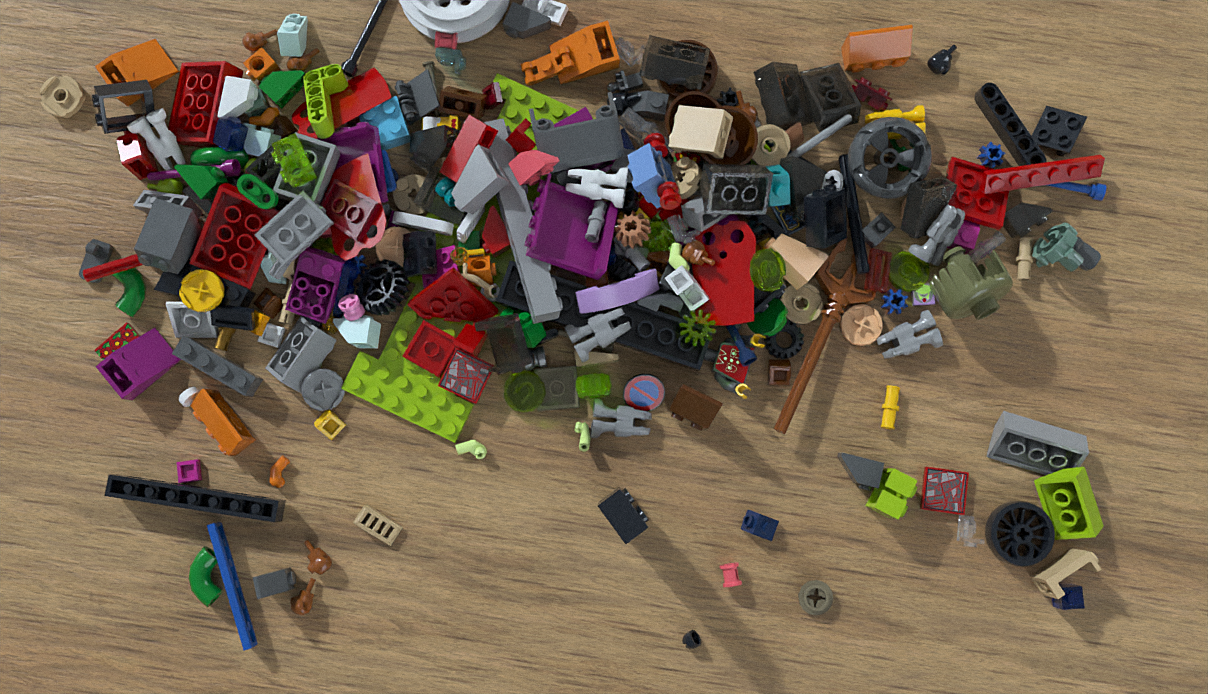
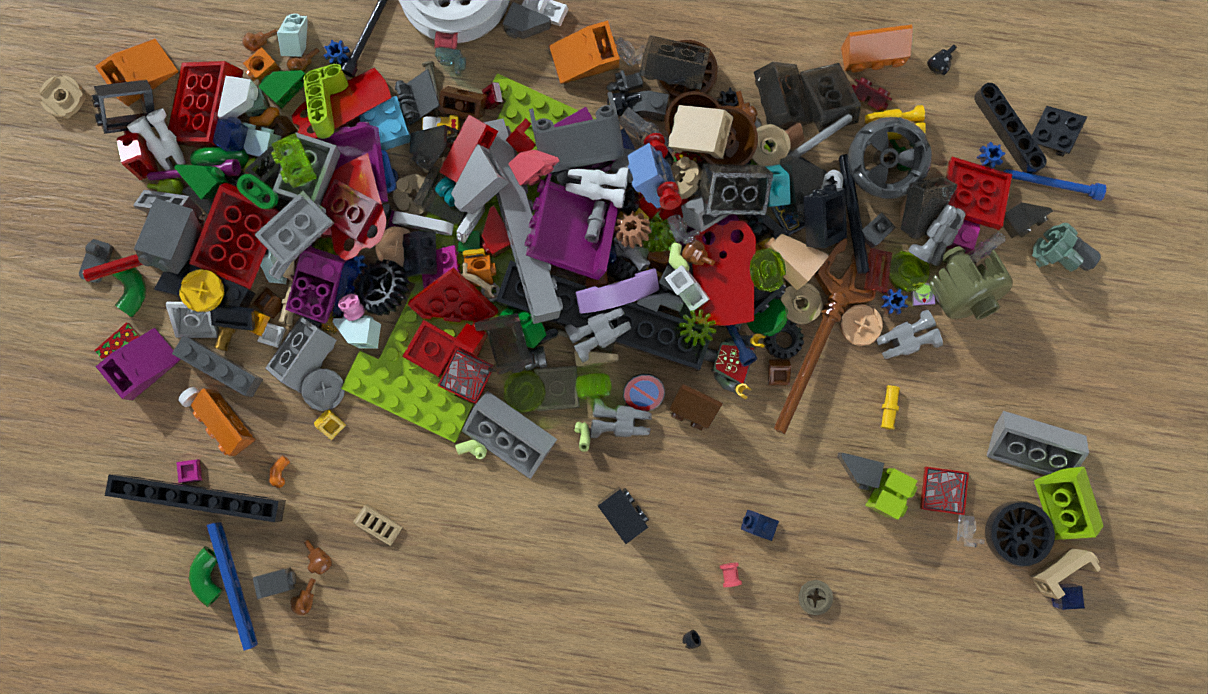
(333, 50): none -> blue gear
(455, 256): clear yellow hinge -> none
(508, 434): none -> light grey slope
(547, 66): orange plate -> none
(1024, 259): tan pin -> none
(1042, 174): red plate -> none

